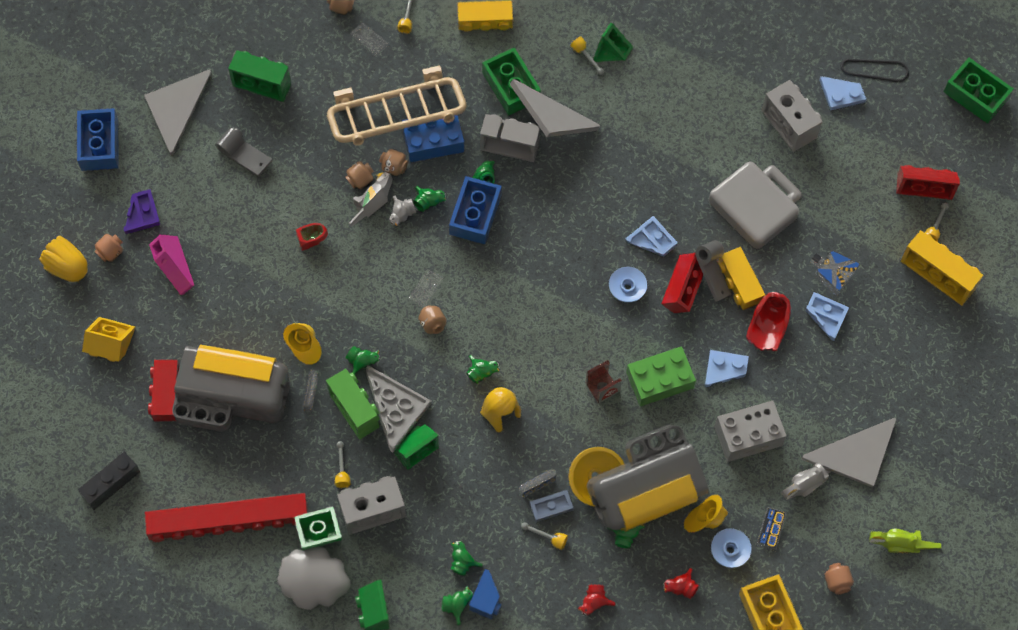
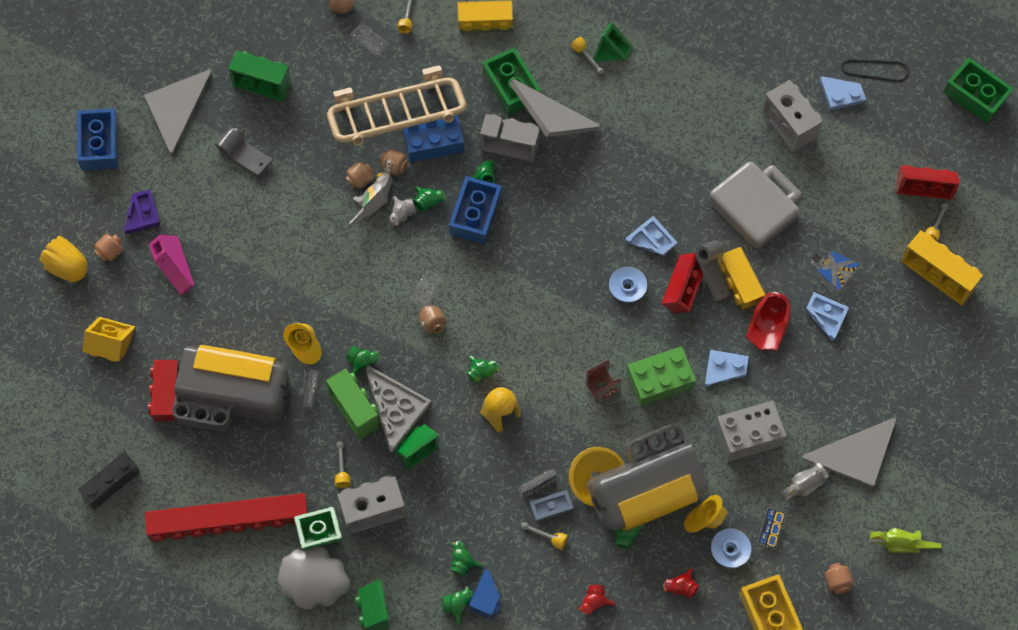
(311, 235): rock -> none

